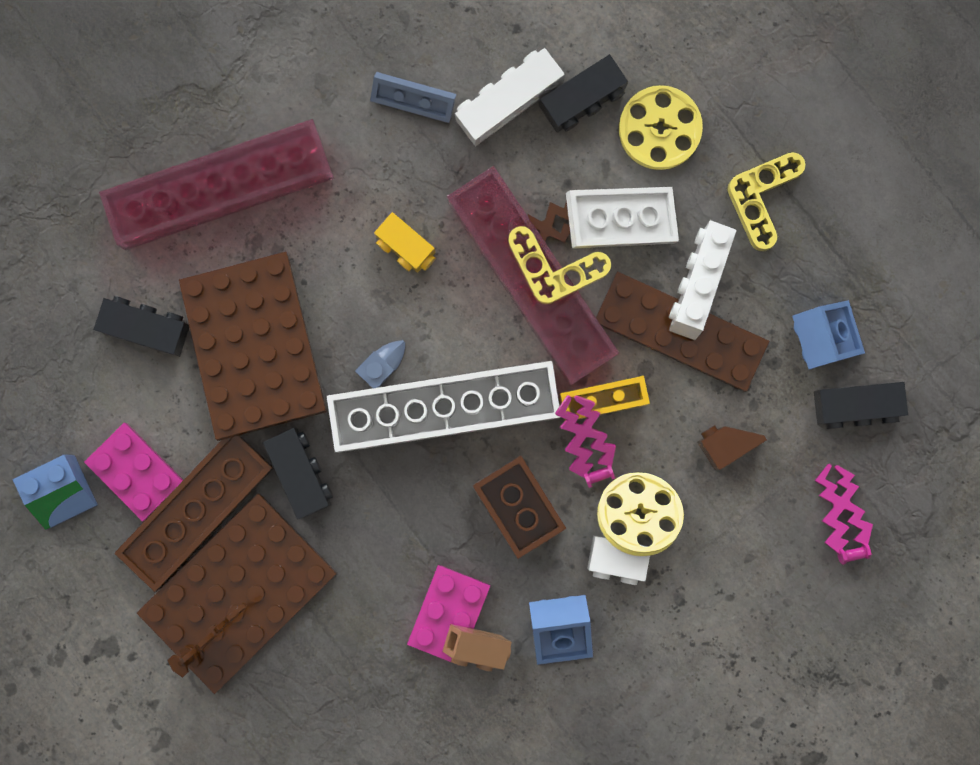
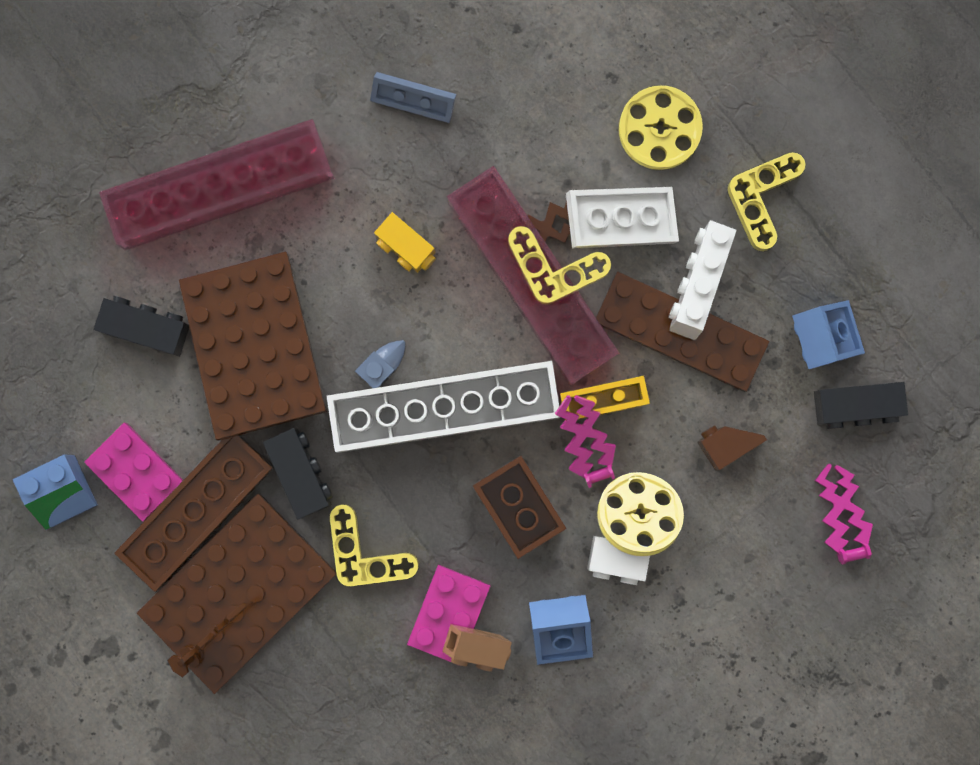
(363, 565): none -> light yellow beam
(509, 96): white brick -> none
(584, 94): black brick -> none

